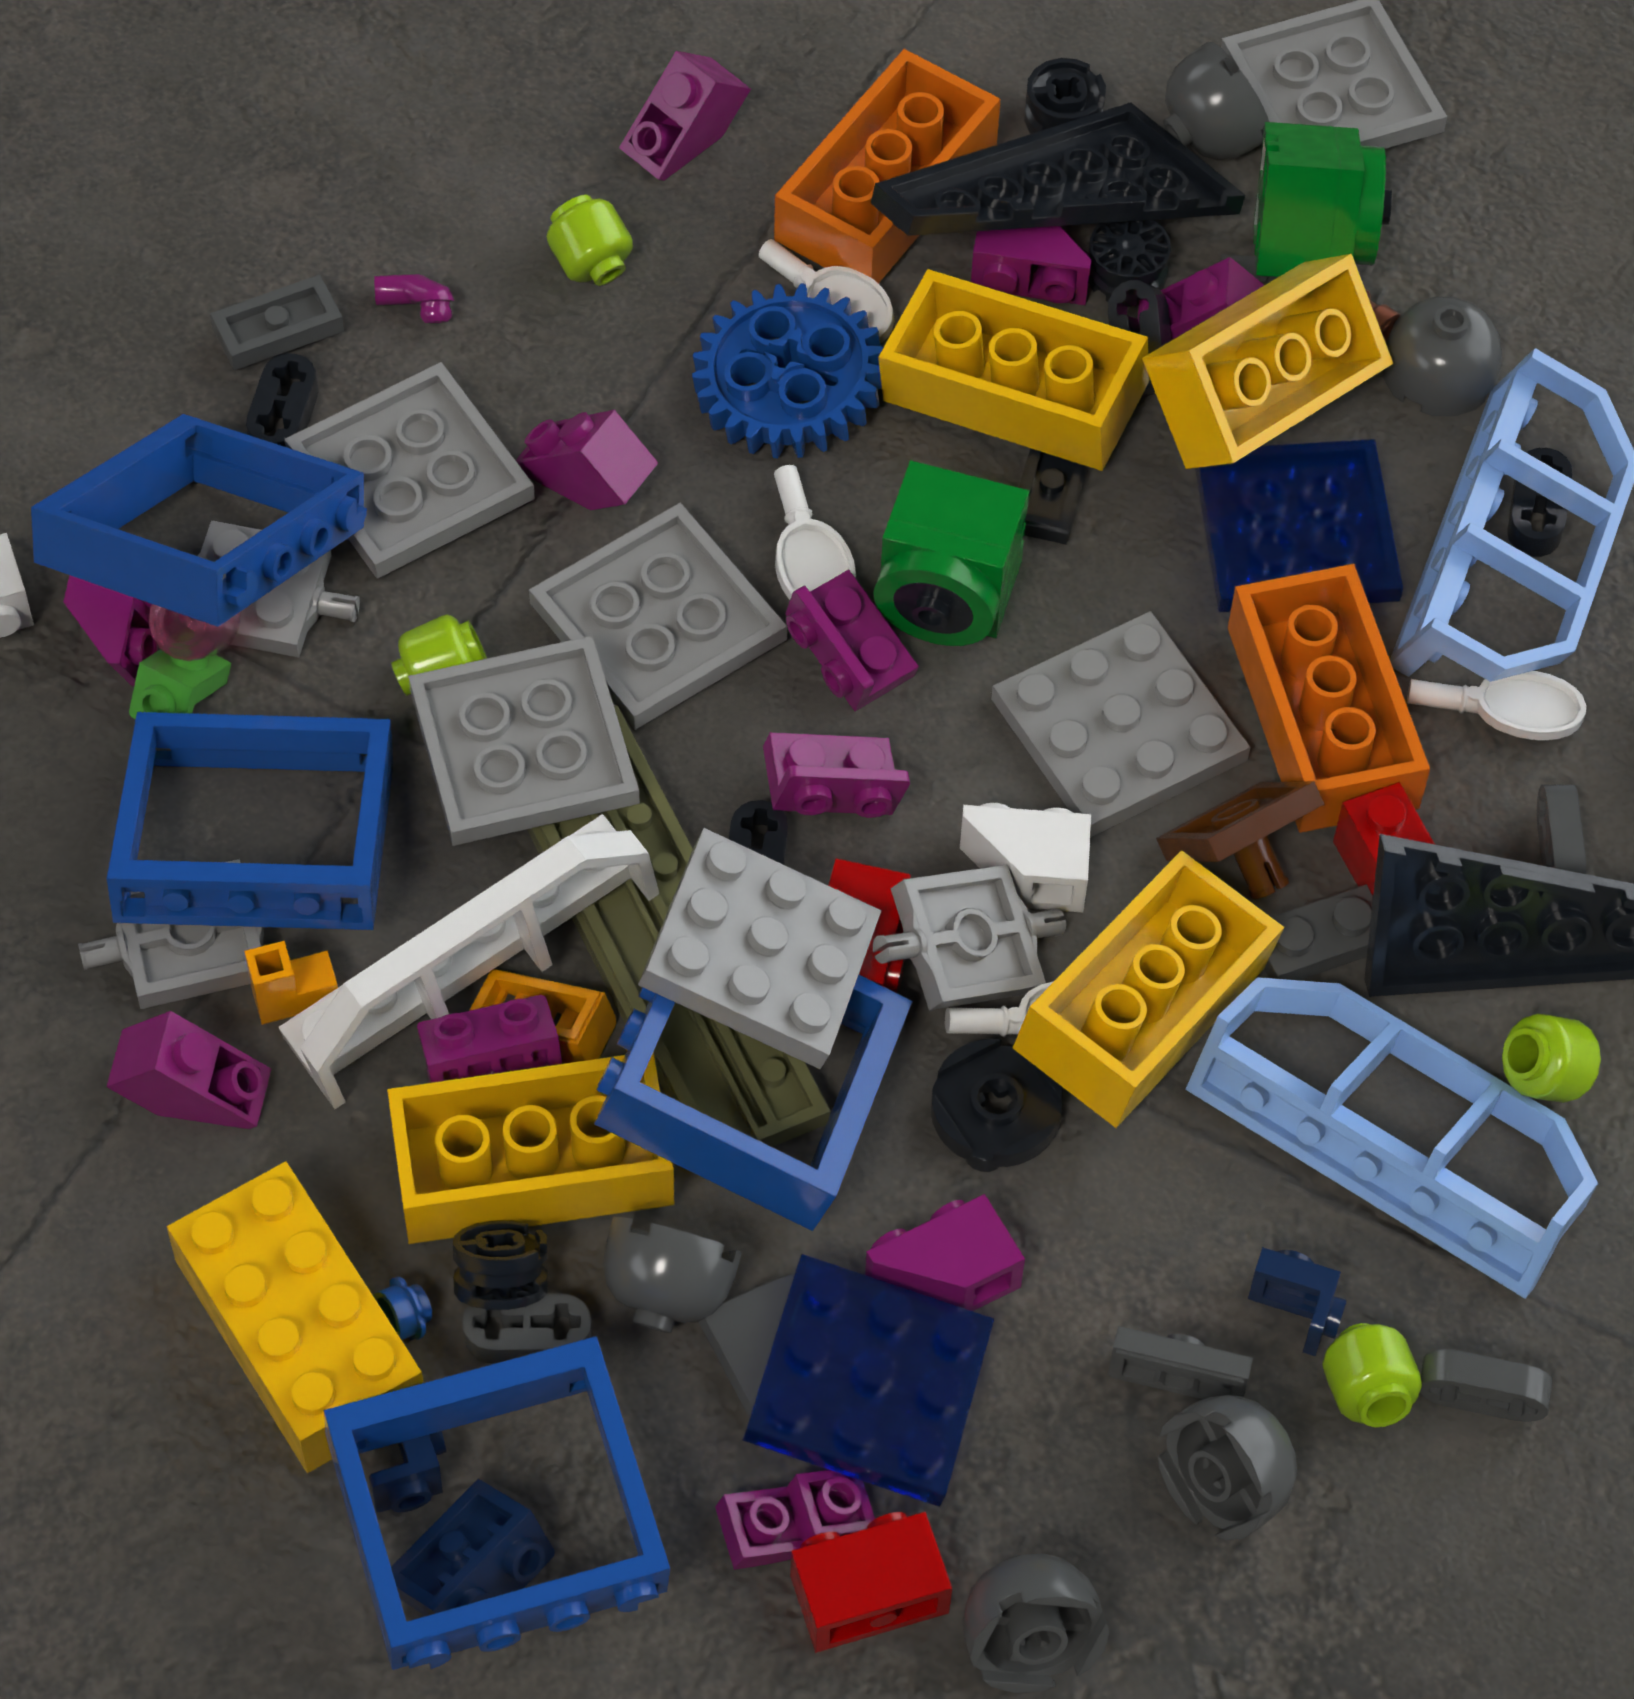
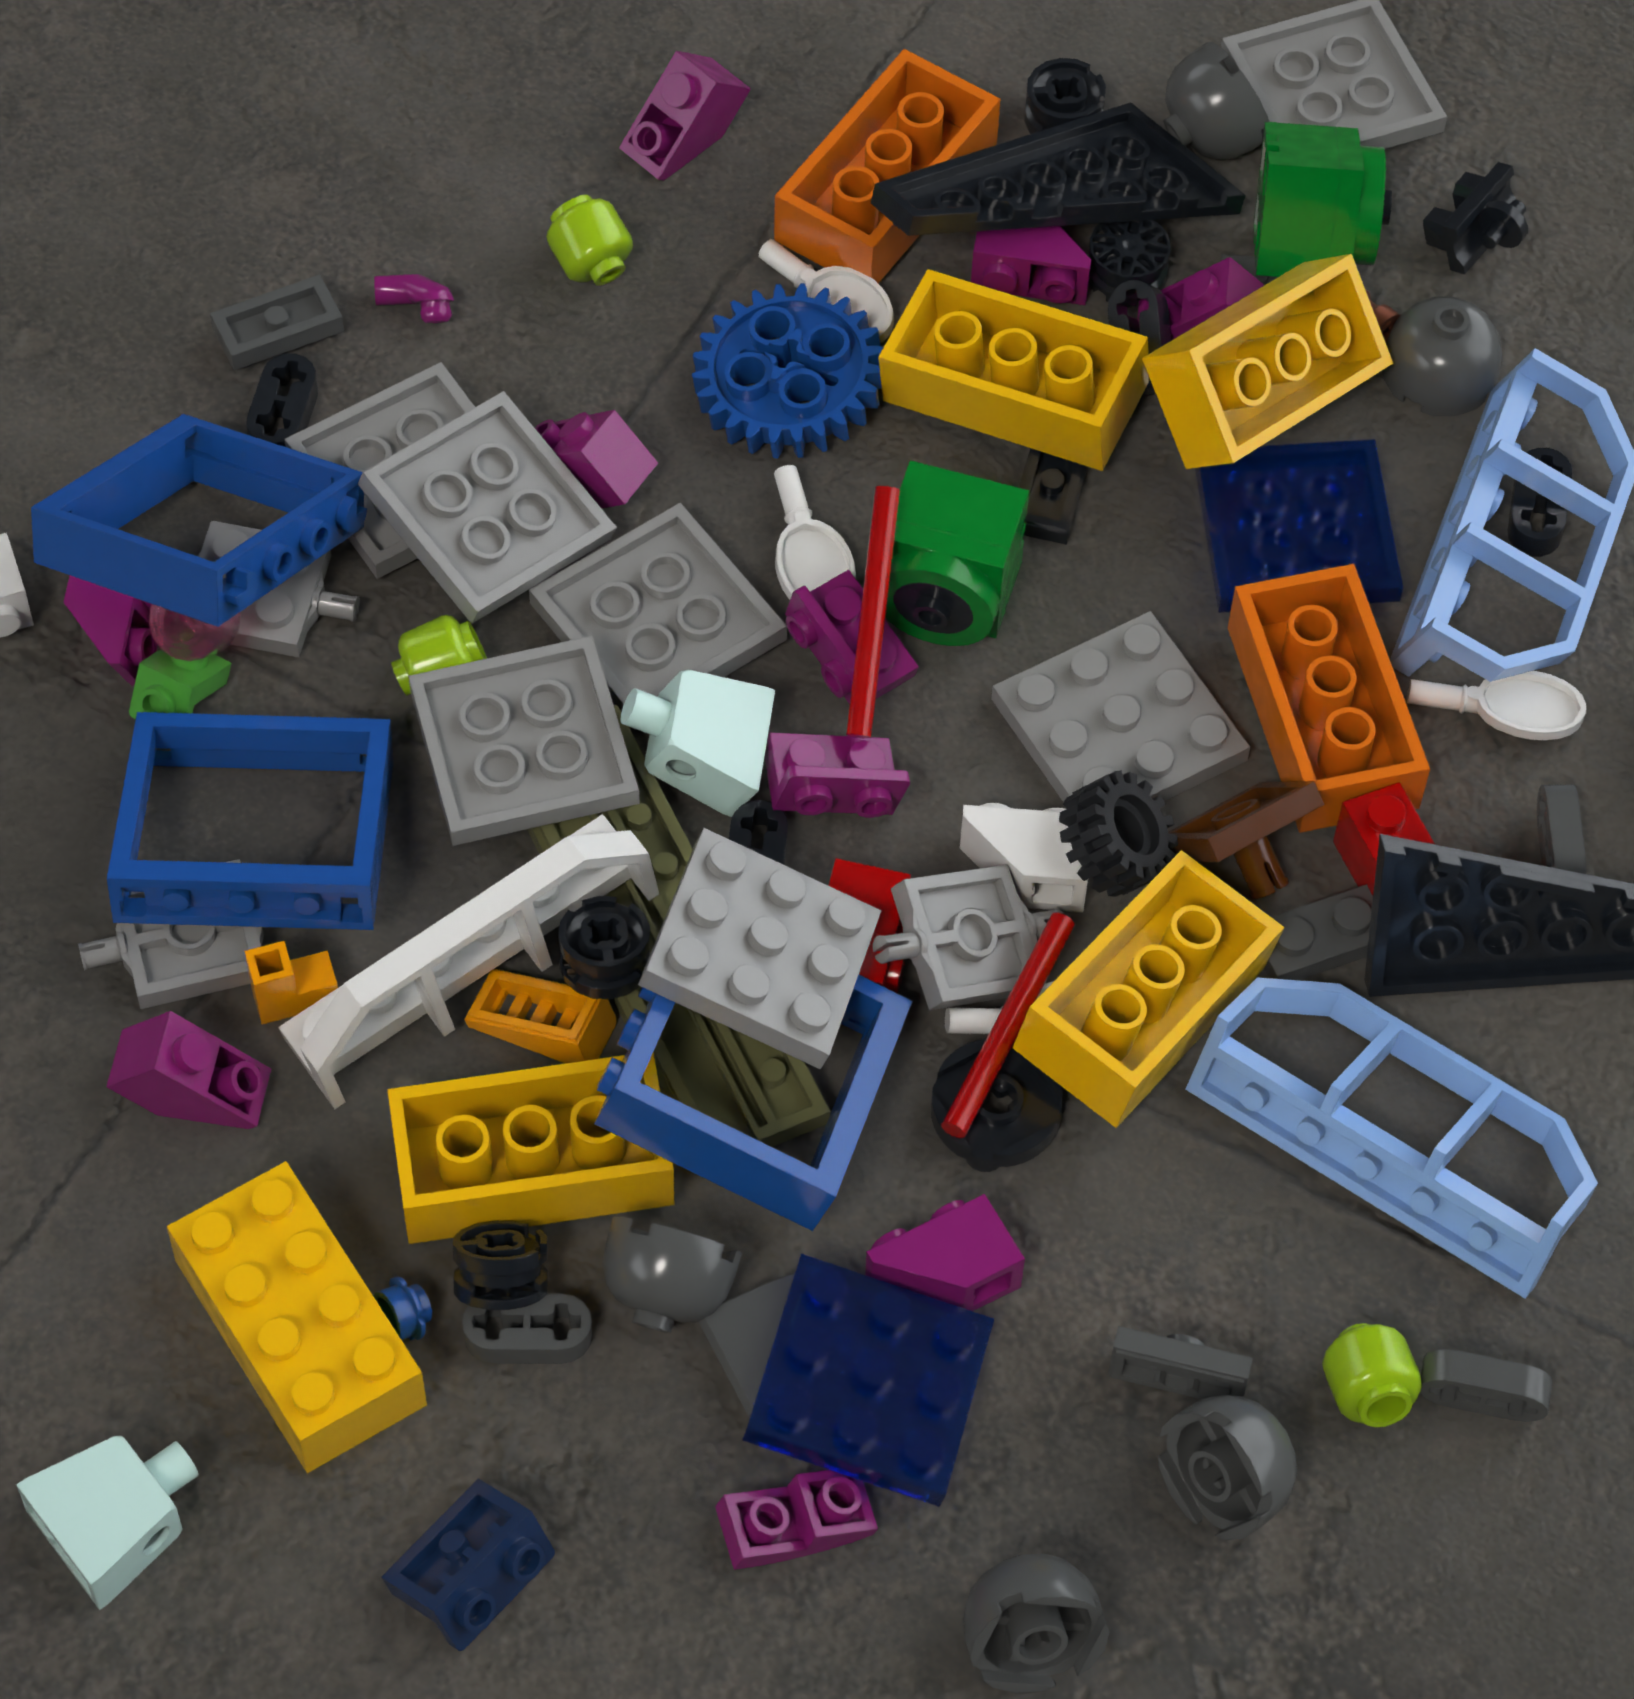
(109, 1511): none -> light aqua torso
(414, 1481): dark blue bracket -> none
(465, 1400): blue window -> none
(487, 506): none -> light grey plate
(490, 1040): magenta bracket -> none
(604, 947): none -> black wheel
(705, 736): none -> light aqua torso
(870, 1580): red brick -> none
(873, 612): none -> red bar
(1007, 1025): none -> red bar
(1117, 833): none -> black tyre
(1302, 1288): dark blue bracket -> none
(1482, 219): none -> black hips
(1551, 1058): lime head -> none

